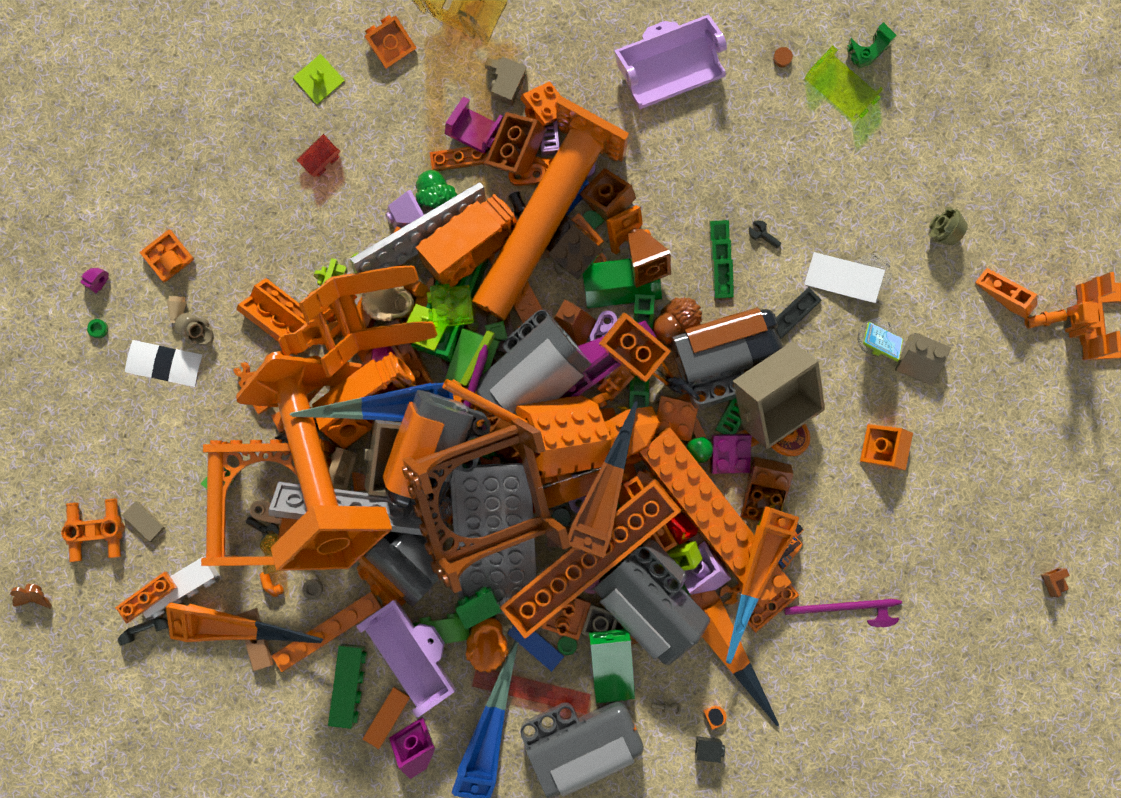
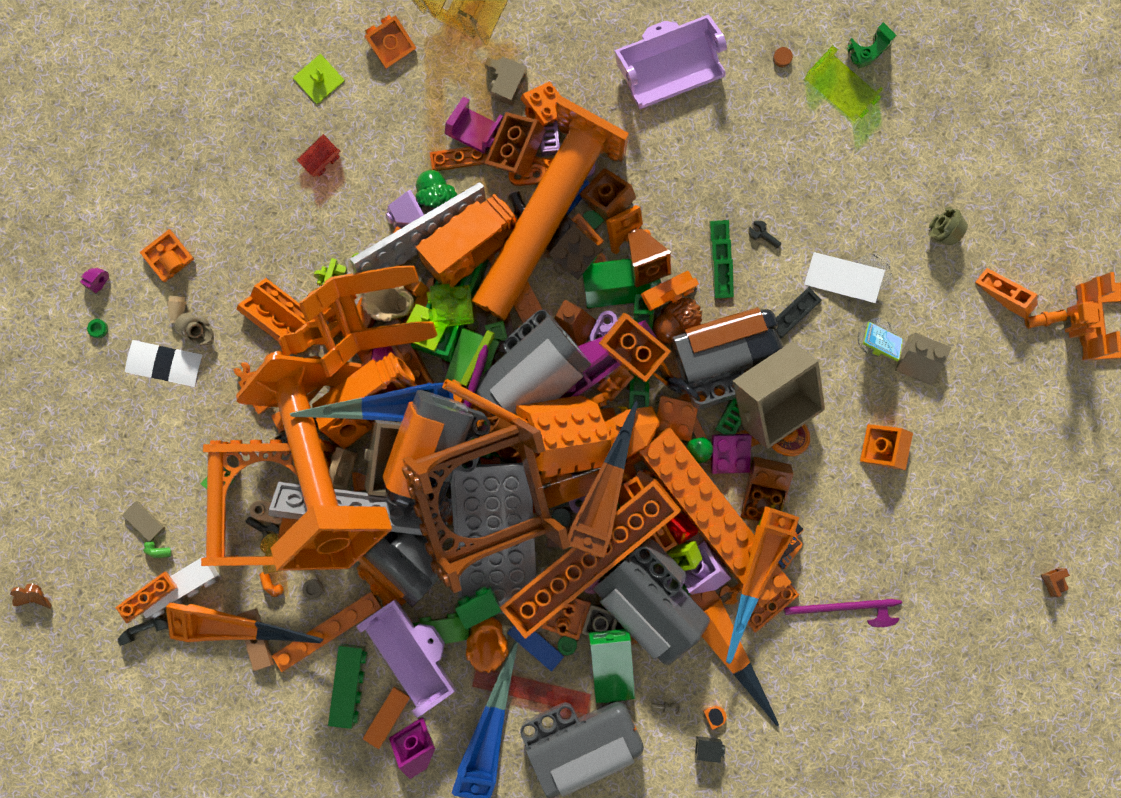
(93, 530): orange piece -> none
(149, 549): none -> bright green arm
(670, 290): none -> orange bracket

